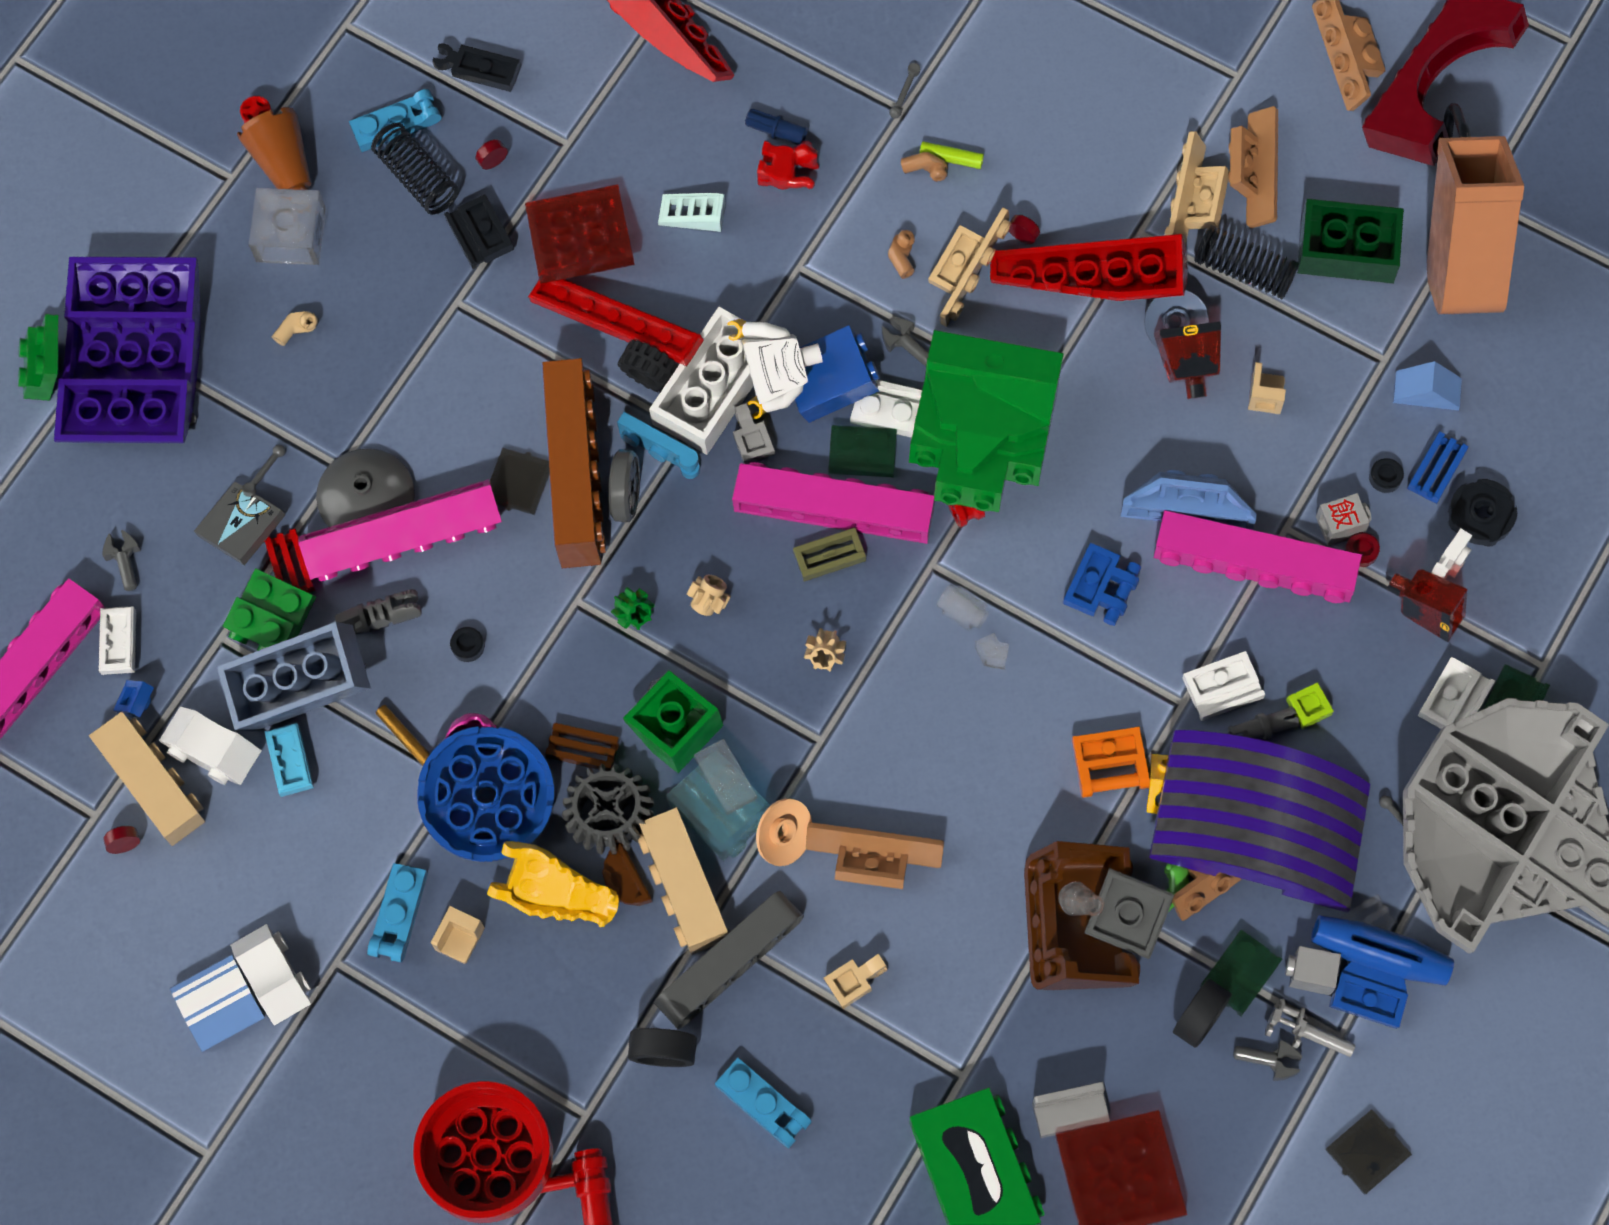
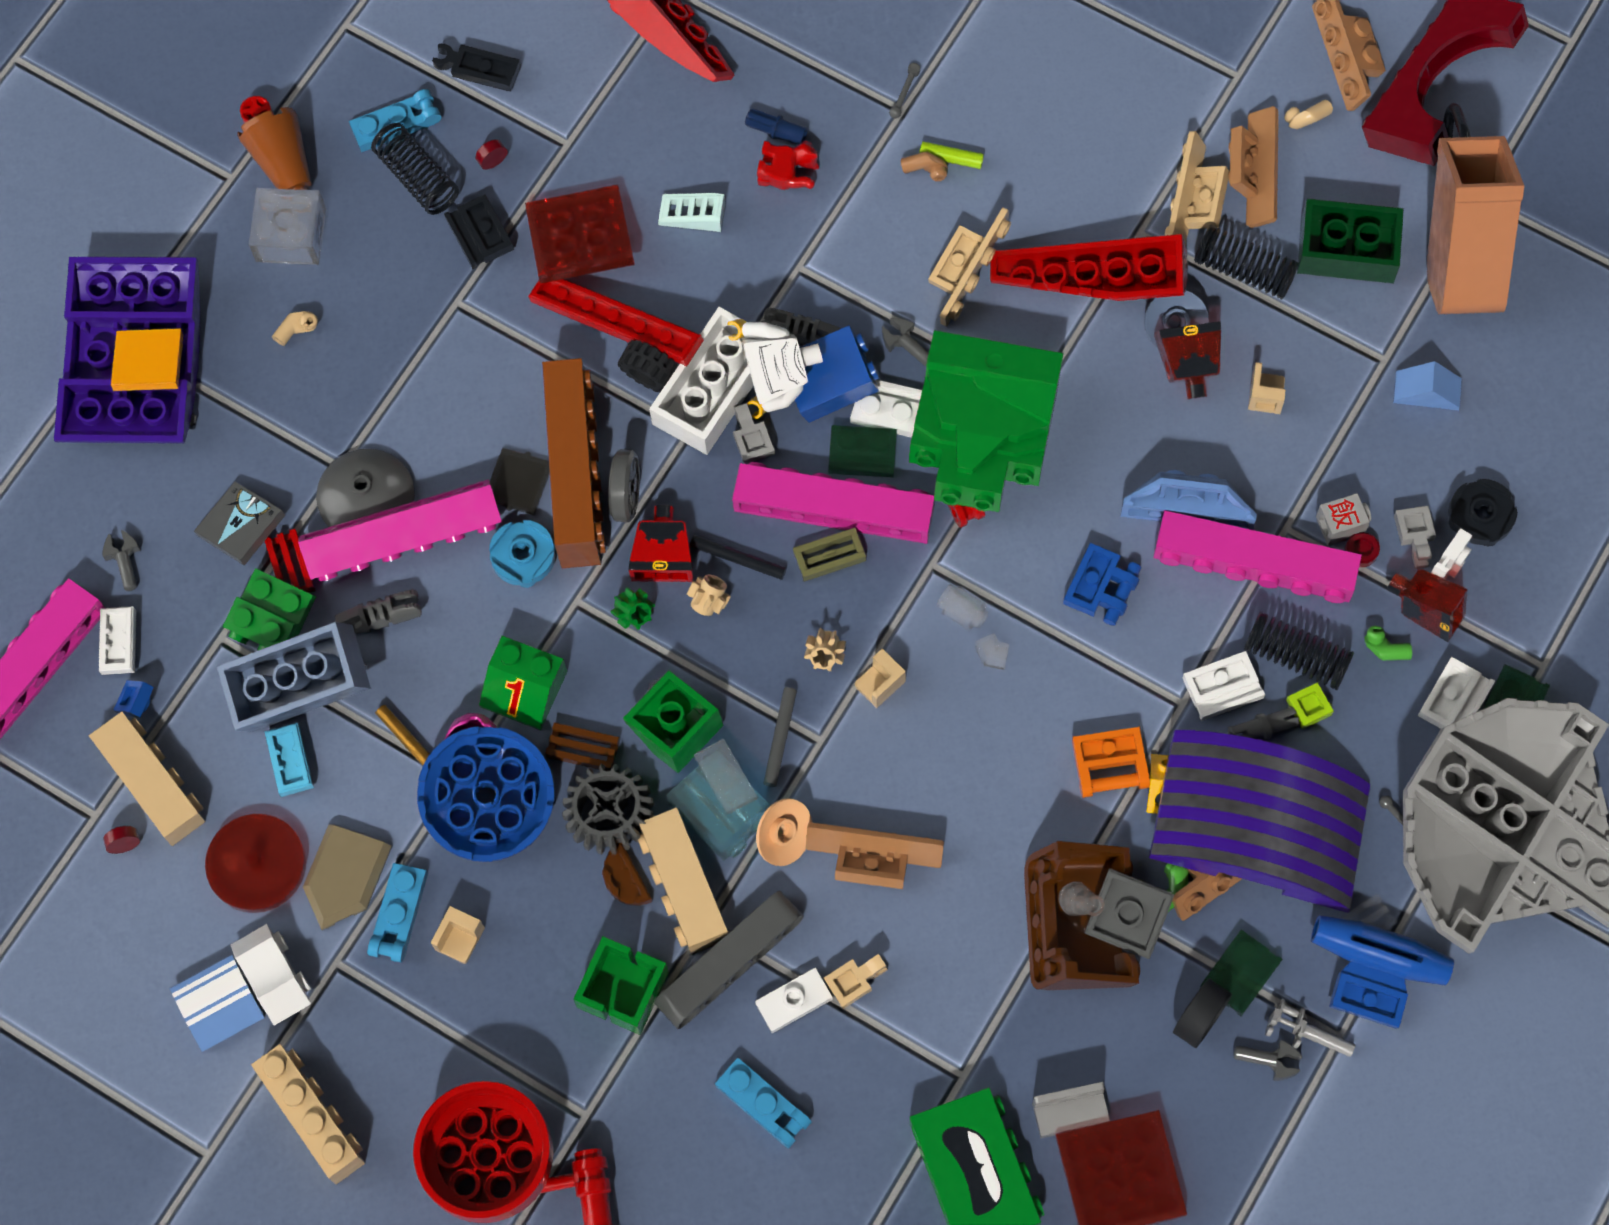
(40, 359): green plate -> none
(147, 359): none -> light orange tile
(209, 746): white brick -> none
(249, 488): dark grey hinge -> none
(255, 863): none -> clear red piece
(307, 1113): none -> tan brick
(344, 874): none -> dark tan tile
(467, 644): black tile -> none
(519, 535): none -> dark azure plate
(522, 682): none -> green slope
(548, 887): yellow animal -> none
(620, 987): none -> green piece
(659, 445): dark azure plate -> none
(661, 549): none -> red torso
(662, 1047): black tyre -> none
(738, 557): none -> black bar
(780, 737): none -> dark grey bar
(793, 1000): none -> white plate
(802, 327): none -> dark grey hinge
(881, 679): none -> tan panel
(899, 253): medium nougat arm -> none
(1024, 229): dark red tile -> none
(1309, 116): none -> tan arm
(1313, 970): light grey brick -> none
(1340, 671): none -> black piece
(1368, 1152): clear smoke piece -> none
(1383, 648): none -> bright green arm
(1386, 475): black tile -> none
(1417, 529): none -> light grey plate
(1450, 445): blue tile -> none

